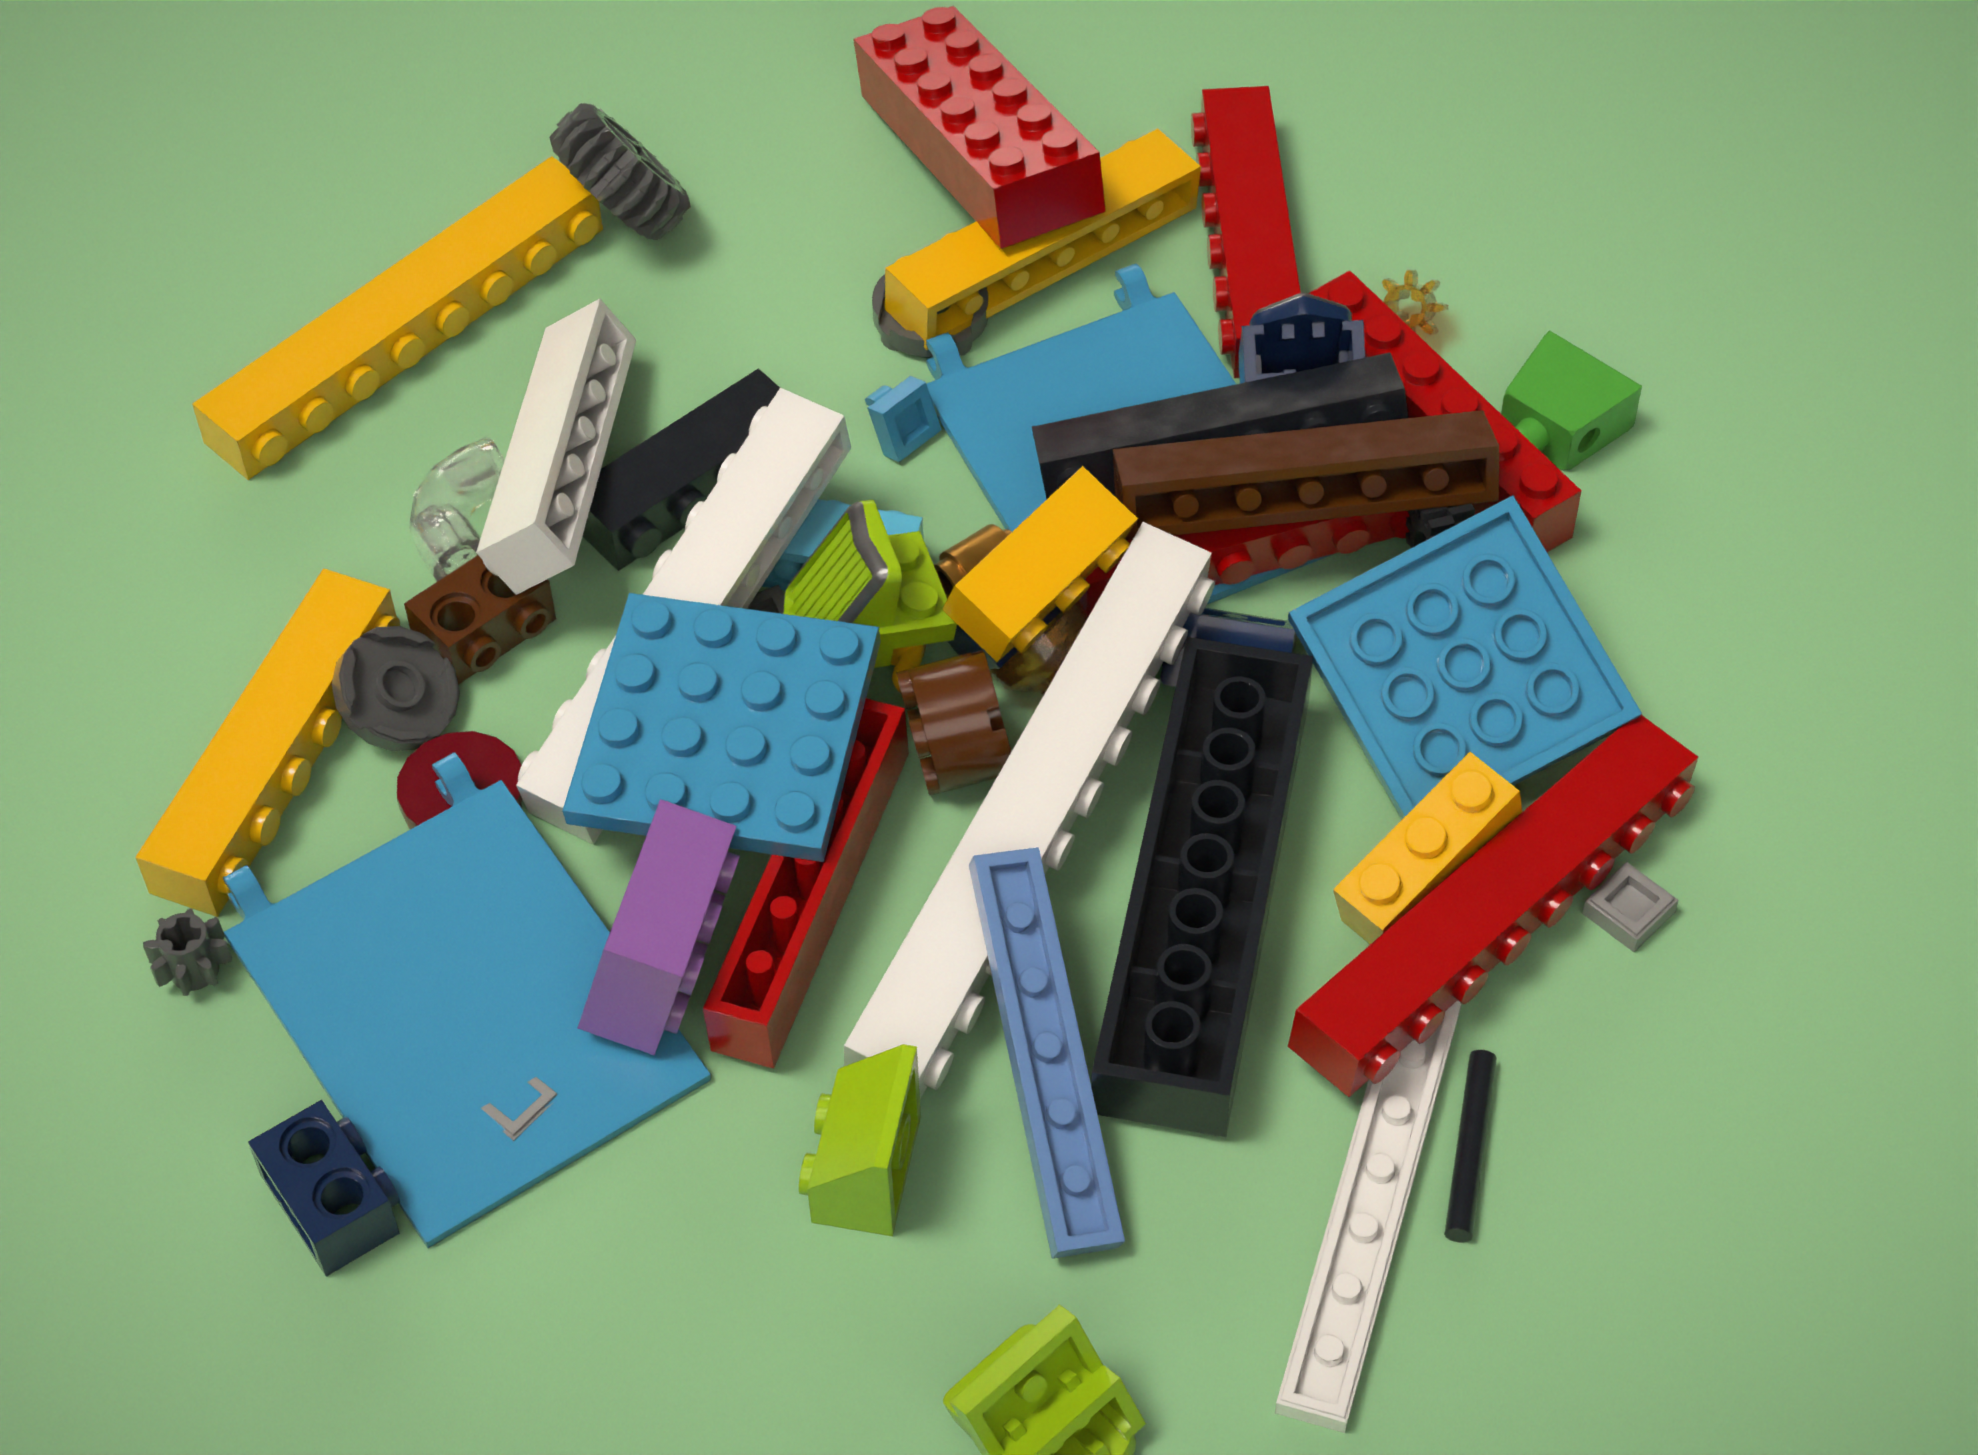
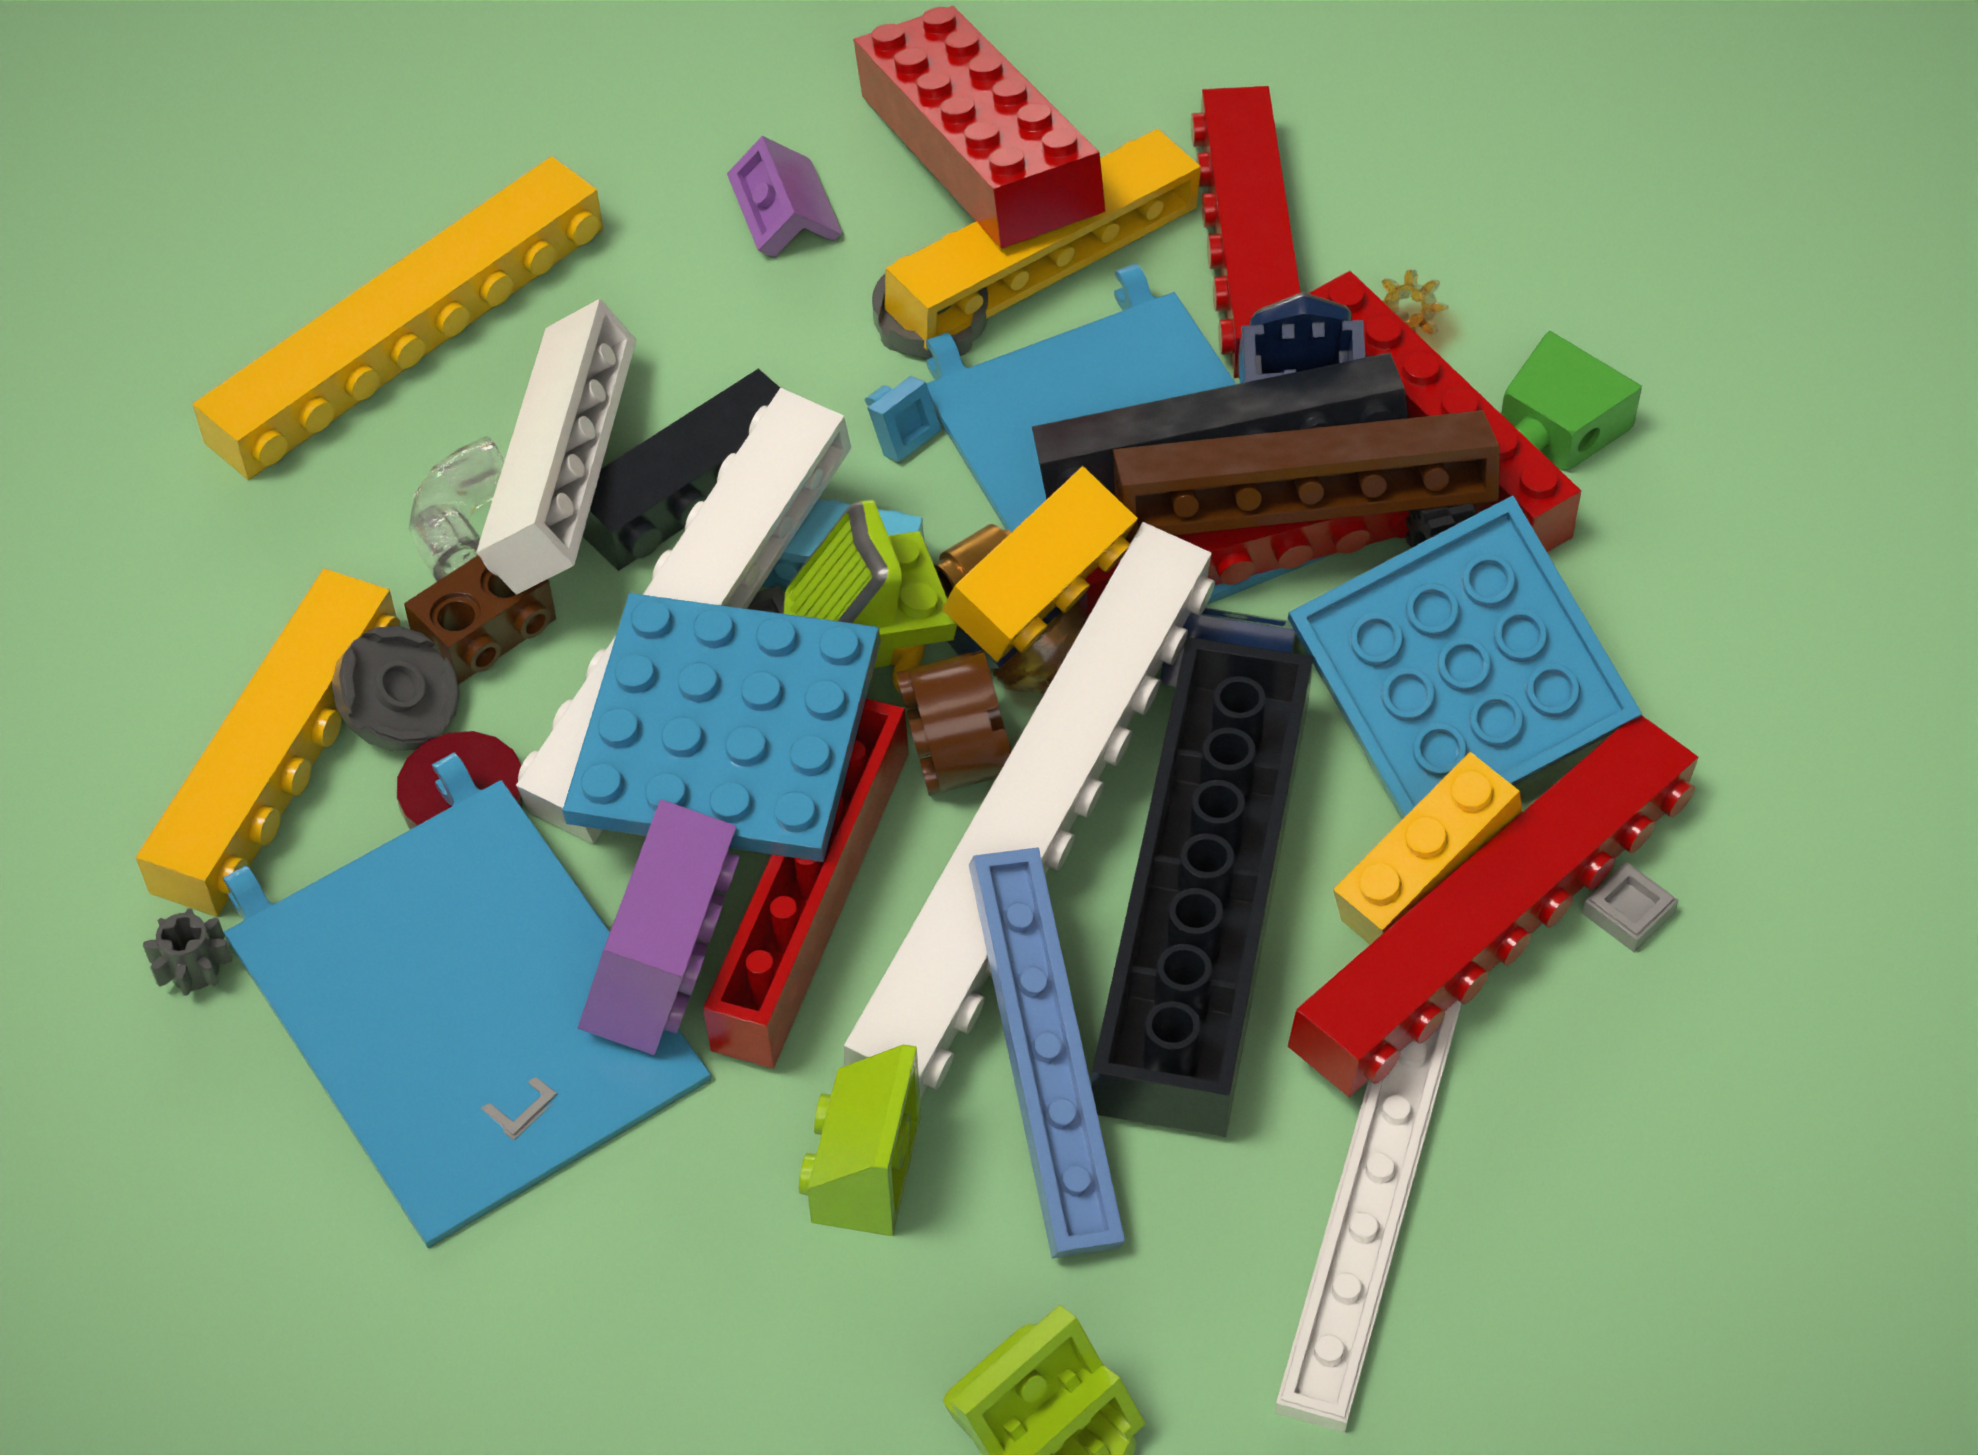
(318, 1189): dark blue brick -> none
(619, 171): dark grey gear -> none
(780, 196): none -> medium lavender panel
(1470, 1146): black bar -> none

